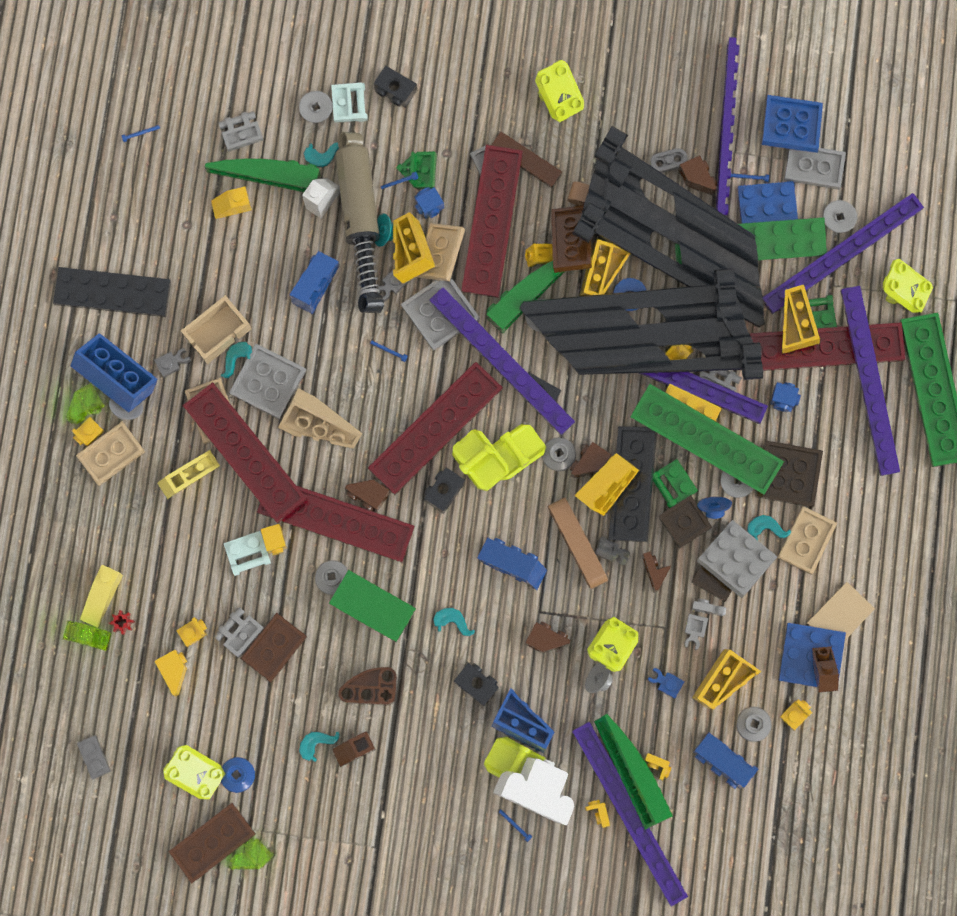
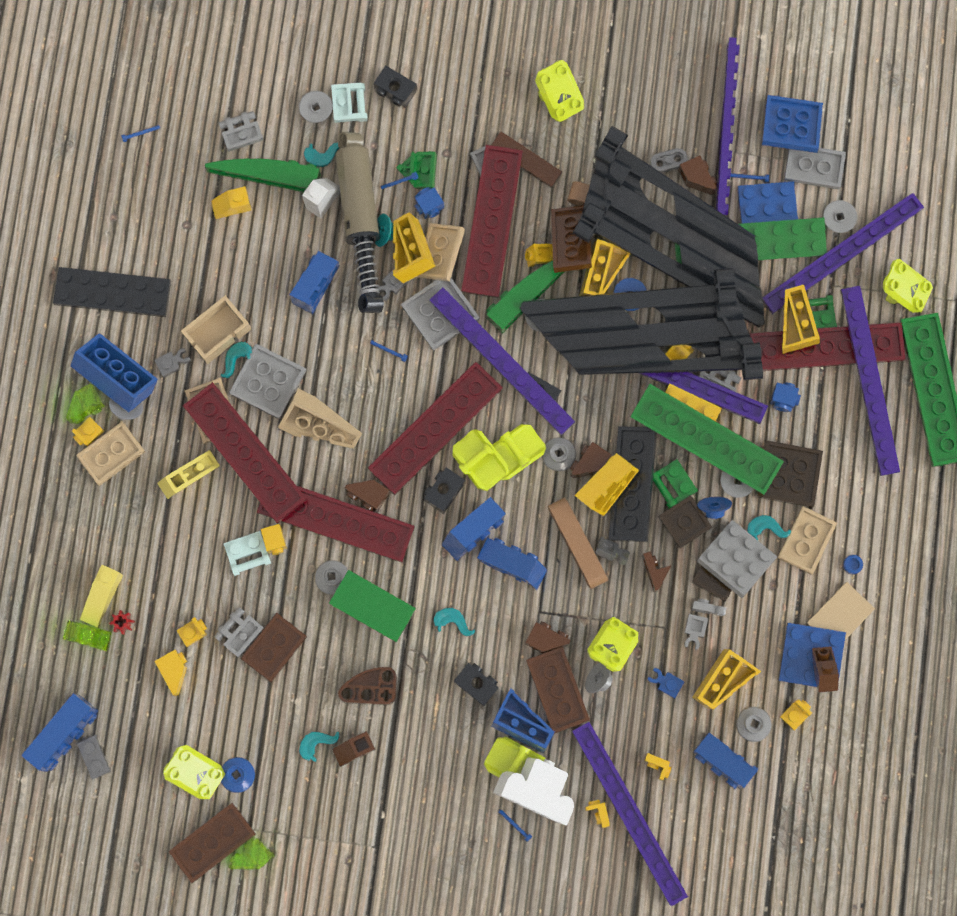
(60, 733): none -> blue brick
(473, 528): none -> blue wedge
(557, 690): none -> reddish brown plate
(634, 774): green slope -> none
(853, 564): none -> blue tile

